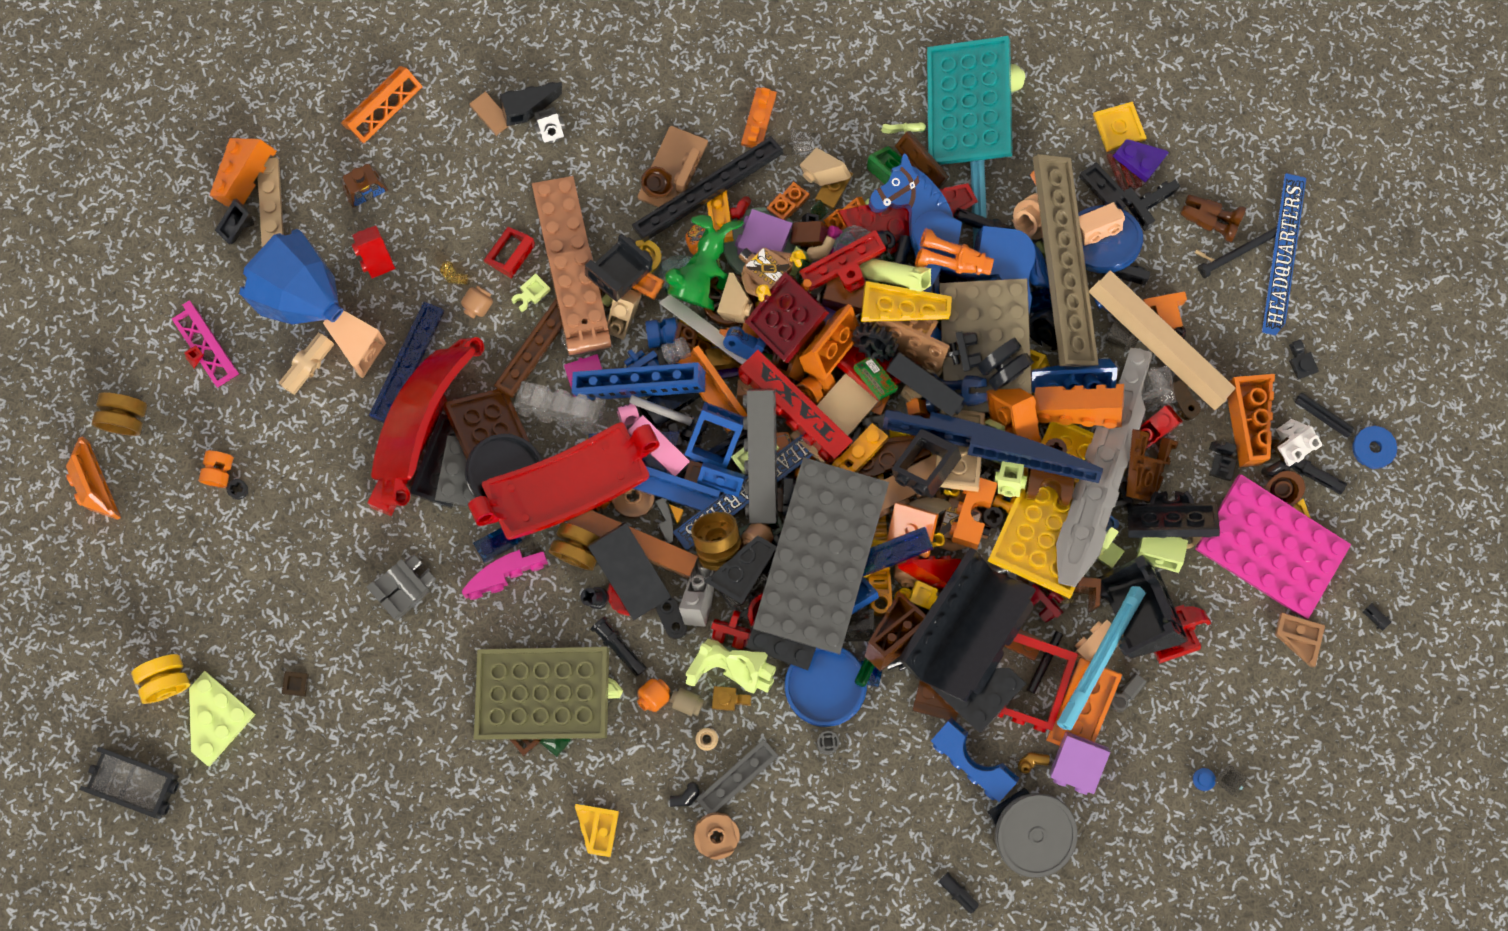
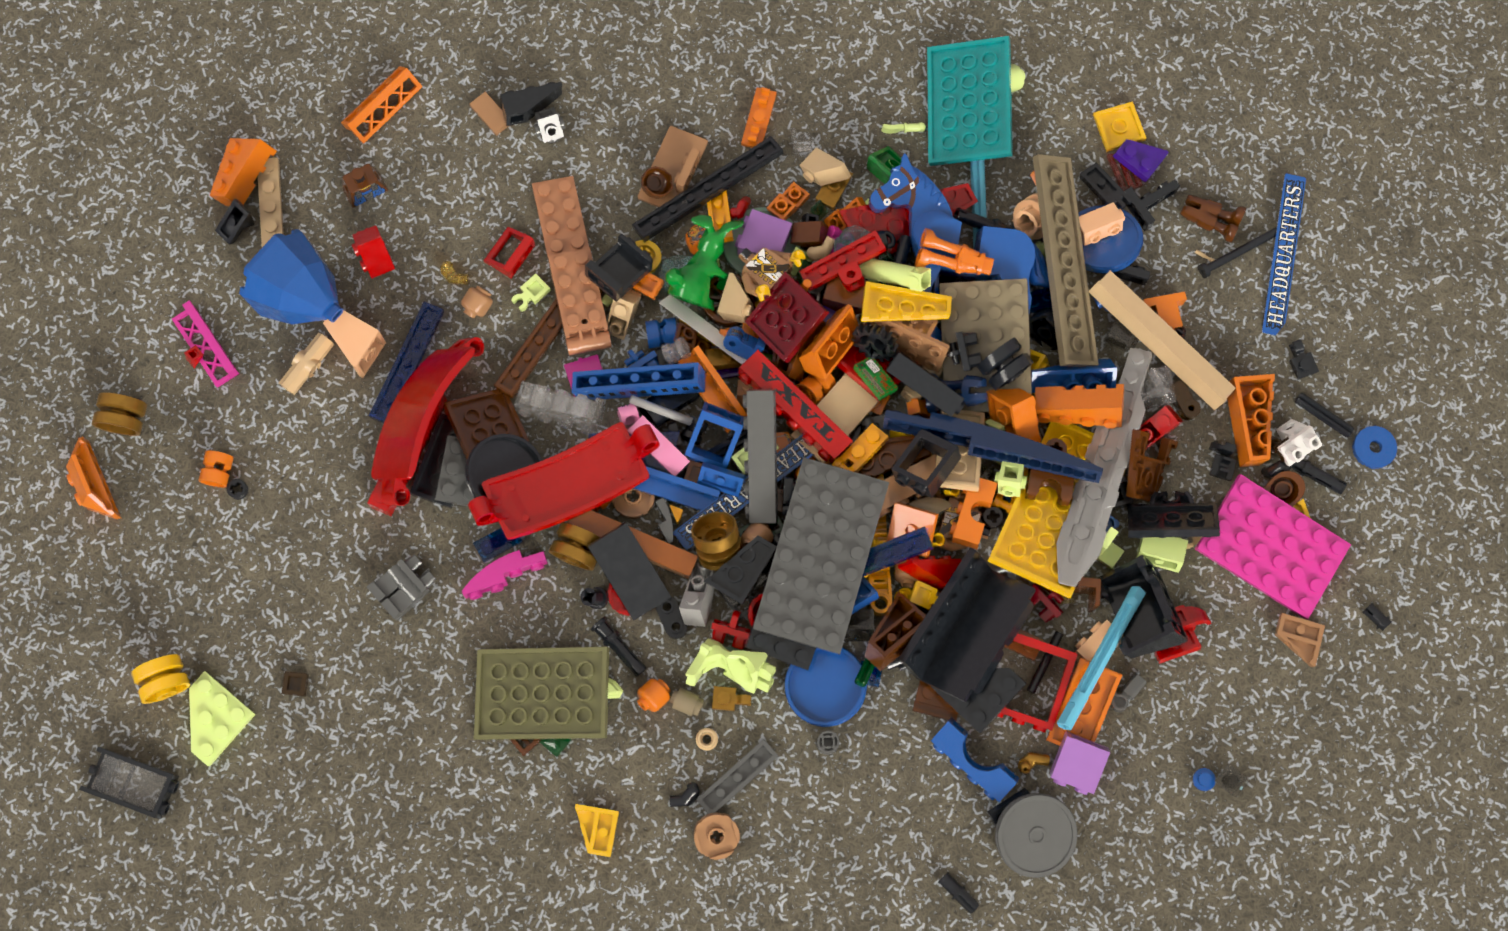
(921, 158): reddish brown tile -> none

